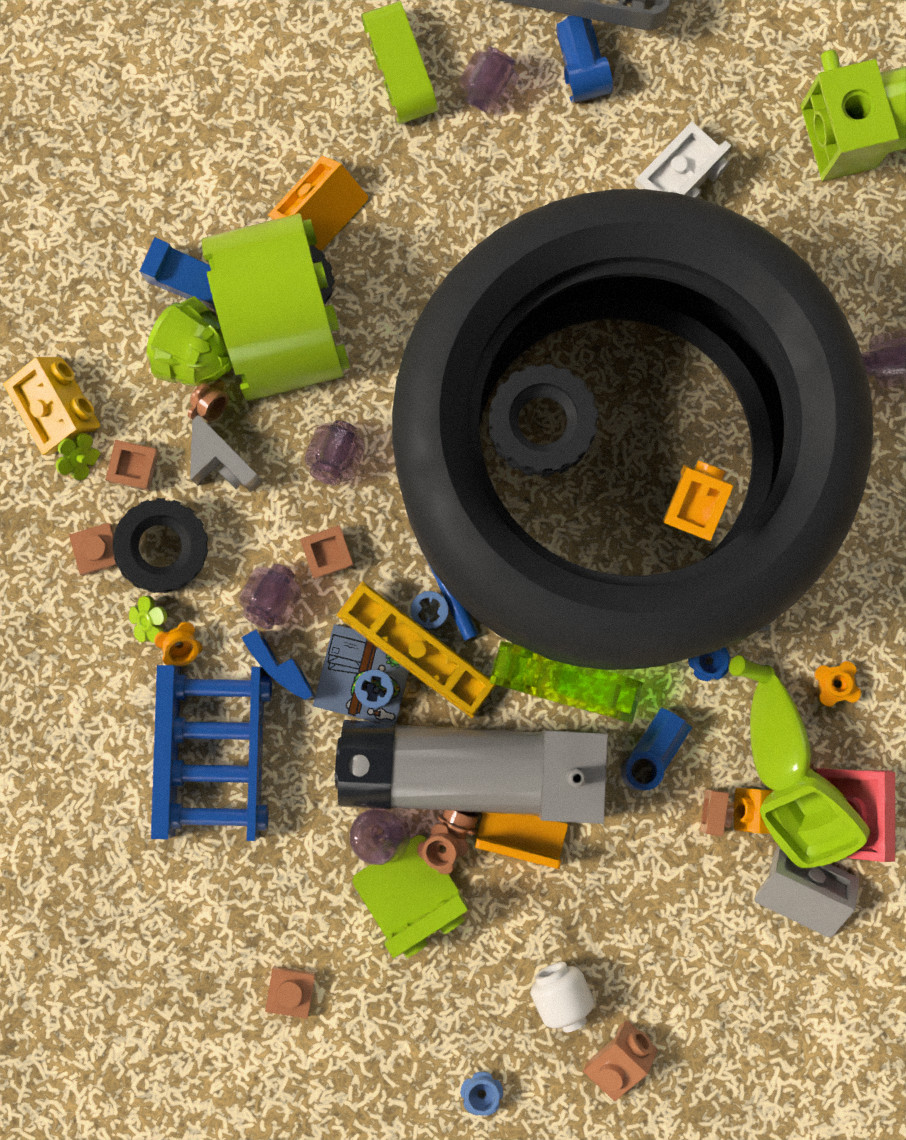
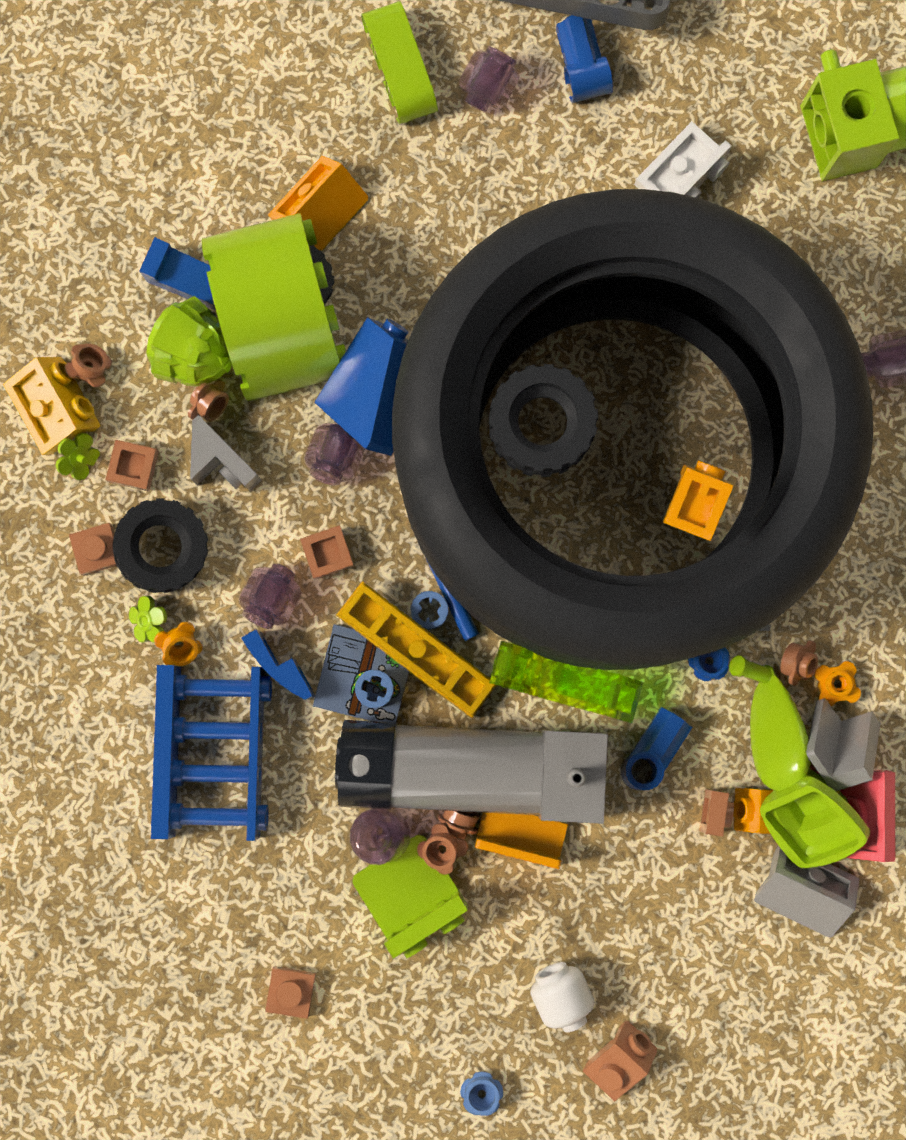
(88, 355): none -> nougat plate
(363, 385): none -> blue slope
(799, 662): none -> nougat plate
(843, 749): none -> light grey panel

